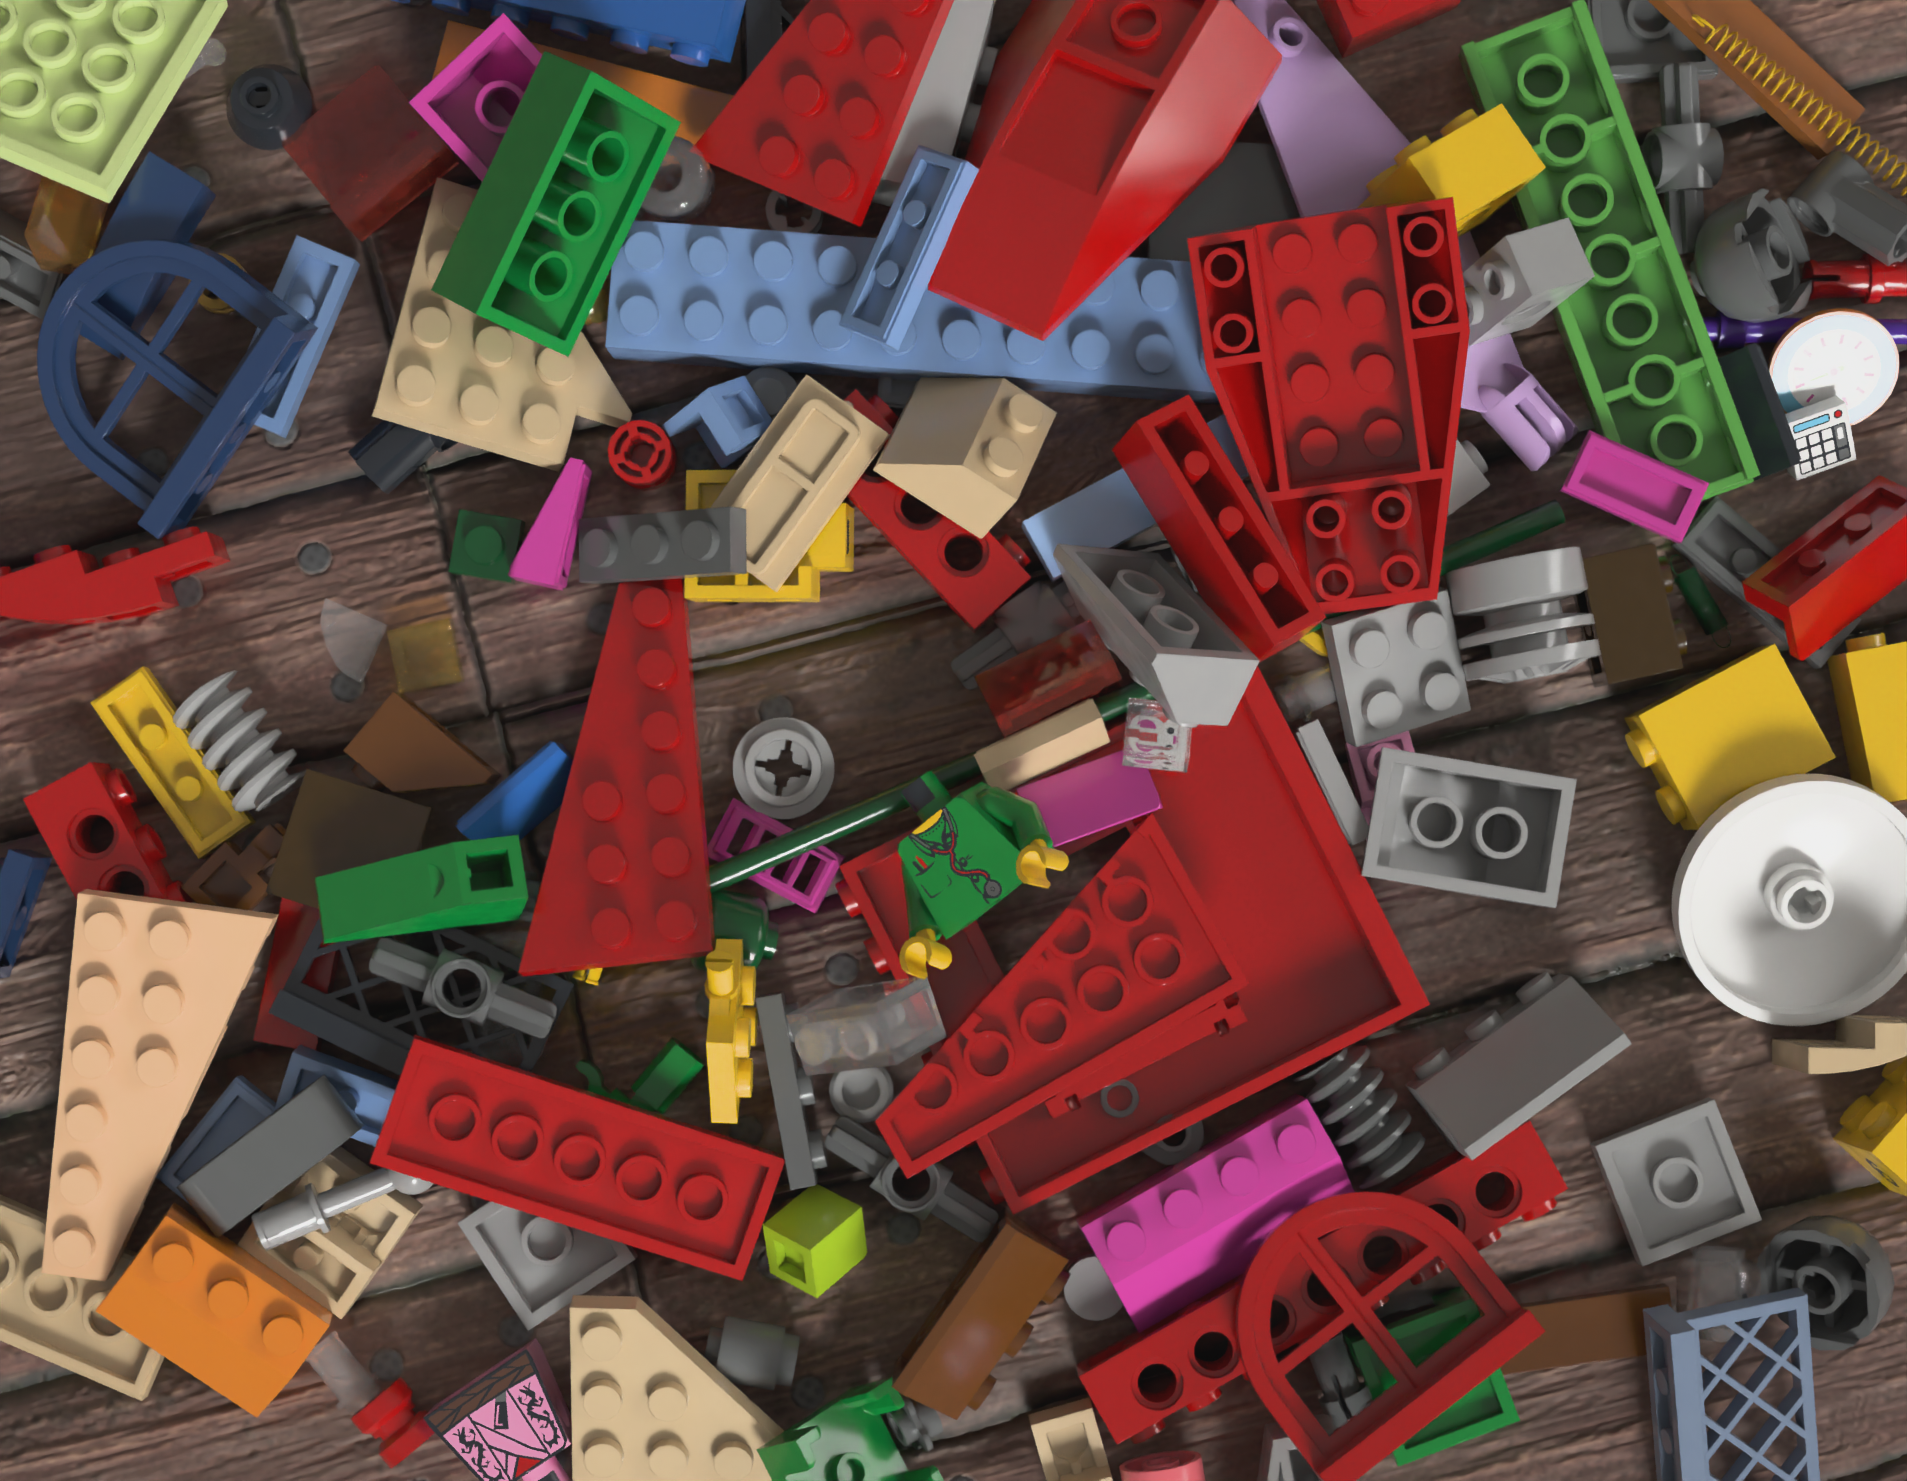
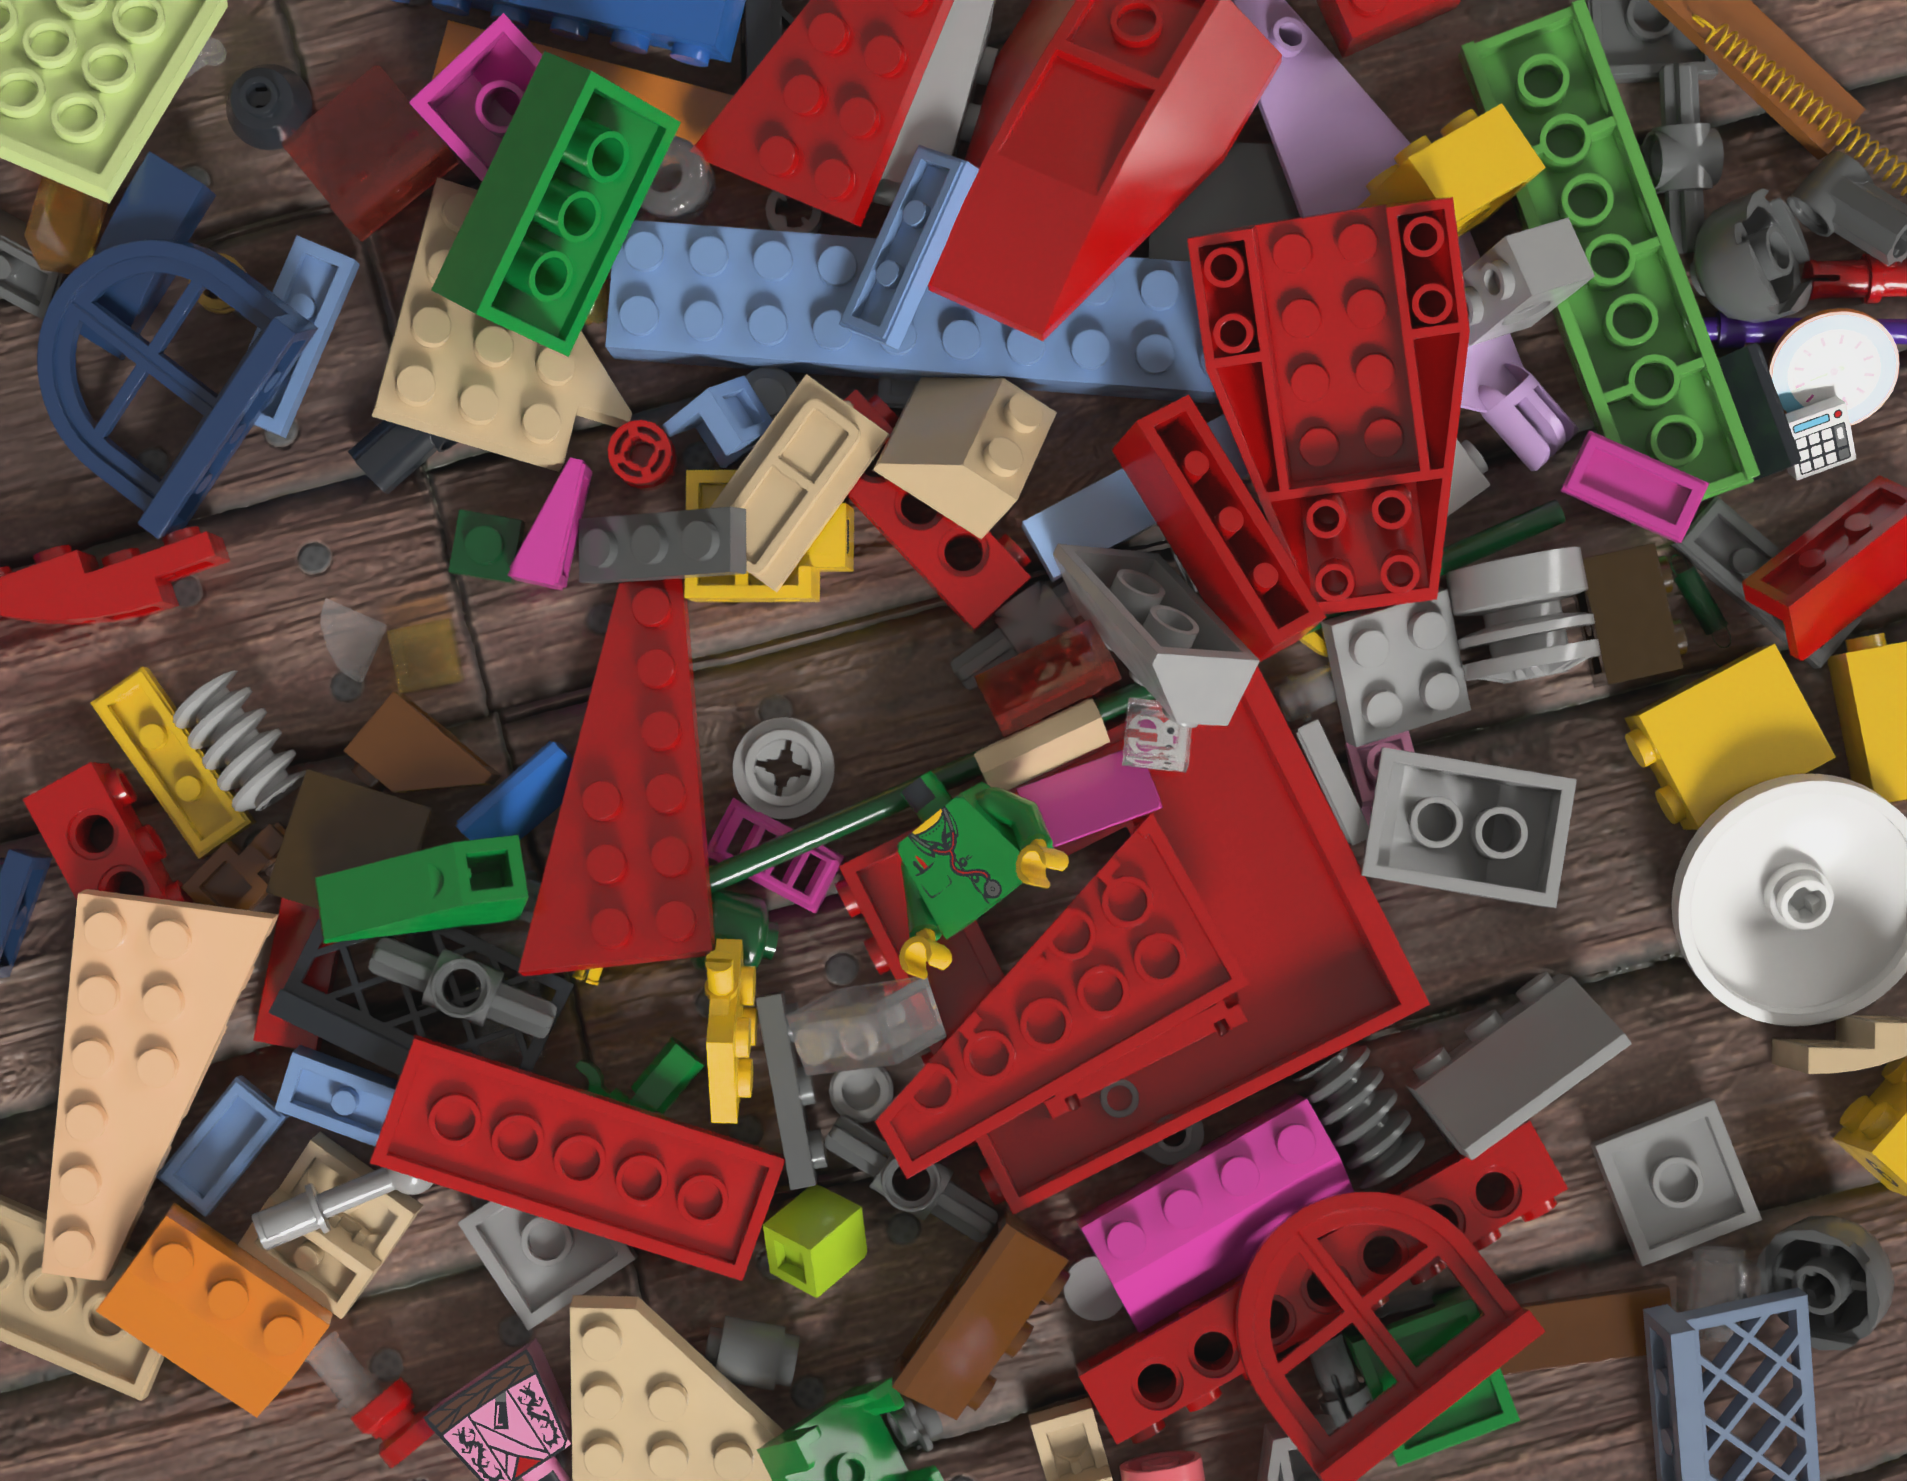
(270, 1156): dark grey beam -> none

